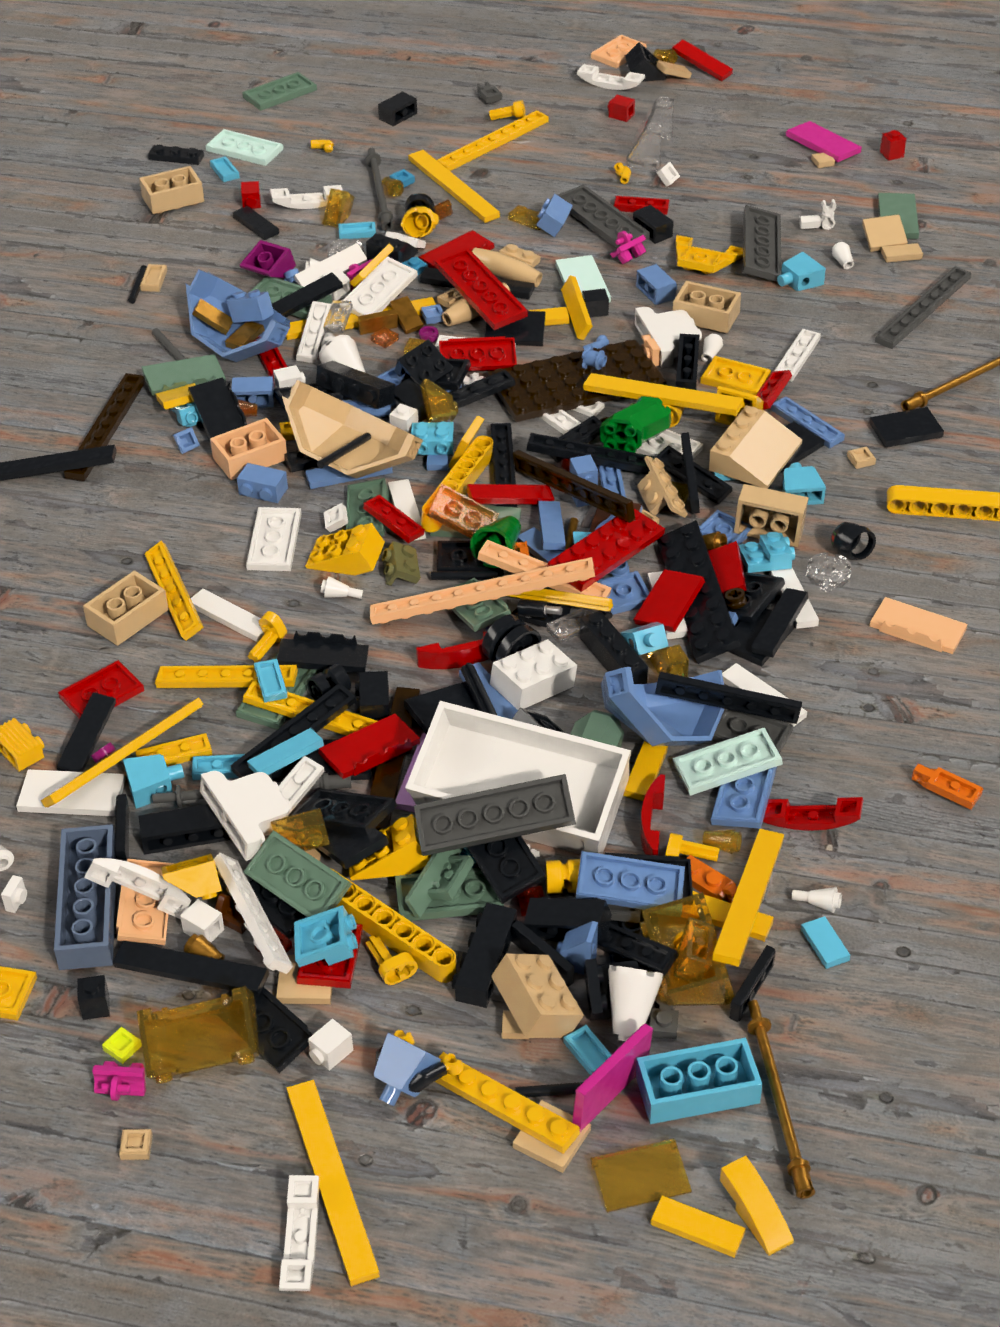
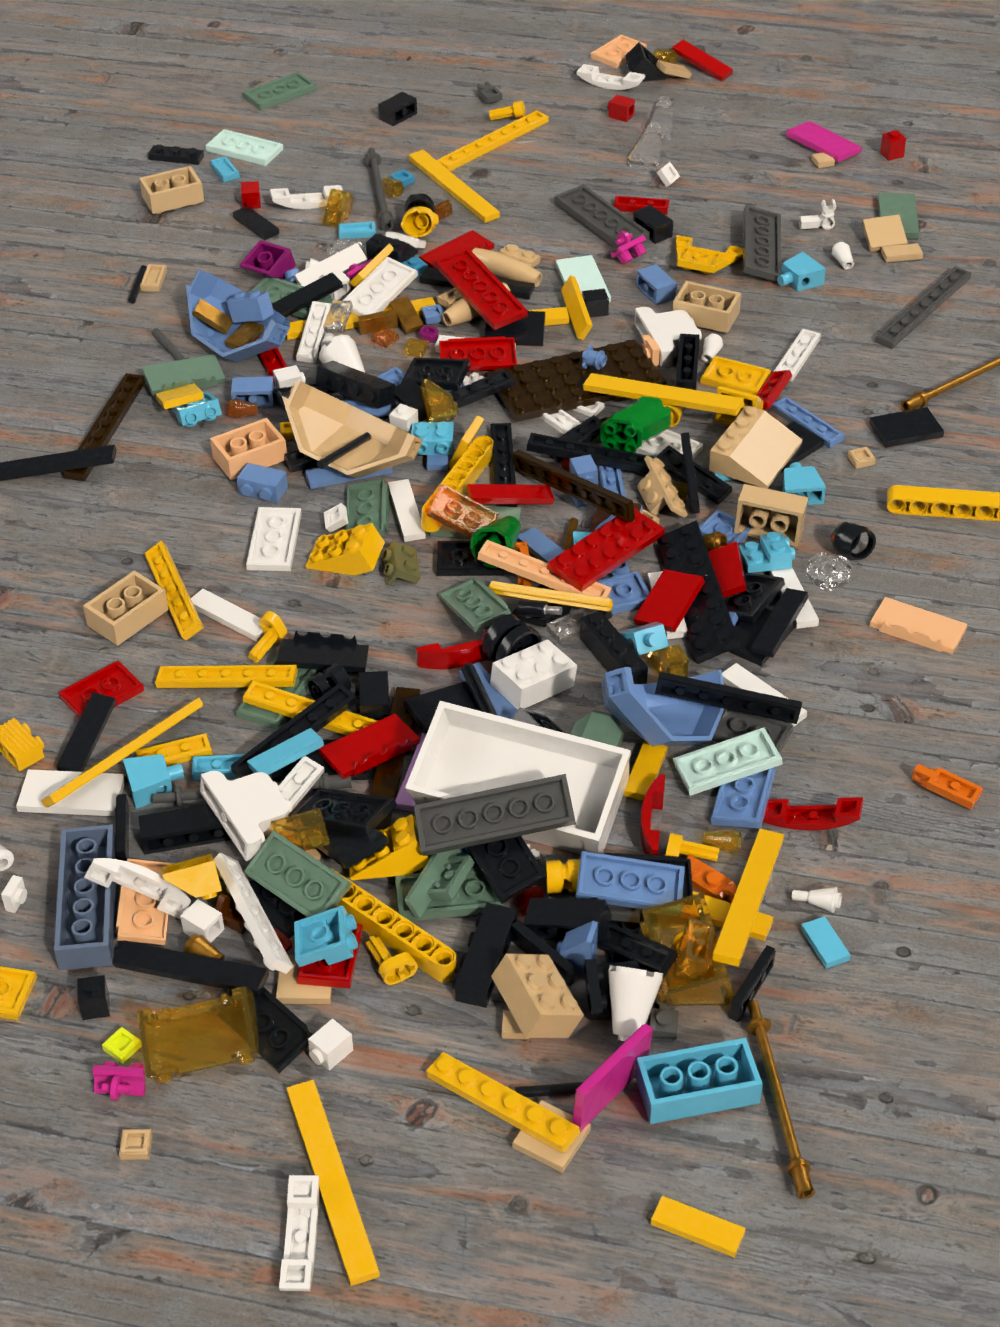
(103, 752): magenta tile -> none
(186, 440): medium blue slope -> none
(217, 407): black piece -> none
(270, 680): medium azure tile -> none
(327, 145): yellow arm -> none
(334, 588): white cone -> none
(393, 518): red tile -> none
(409, 1067): medium blue torso -> none
(423, 363): black bracket -> none
(463, 575): black bar -> none
(482, 590): light nougat plate -> none
(524, 216): clear yellow plate -> none
(551, 525): medium blue tile -> none
(553, 214): medium blue brick -> none
(586, 1048): medium azure tile -> none
(601, 342): medium blue arm -> none
(622, 171): yellow arm -> none
(641, 1175): clear yellow piece -> none
(735, 598): dark brown bush -> none
(756, 1205): yellow slope -> none

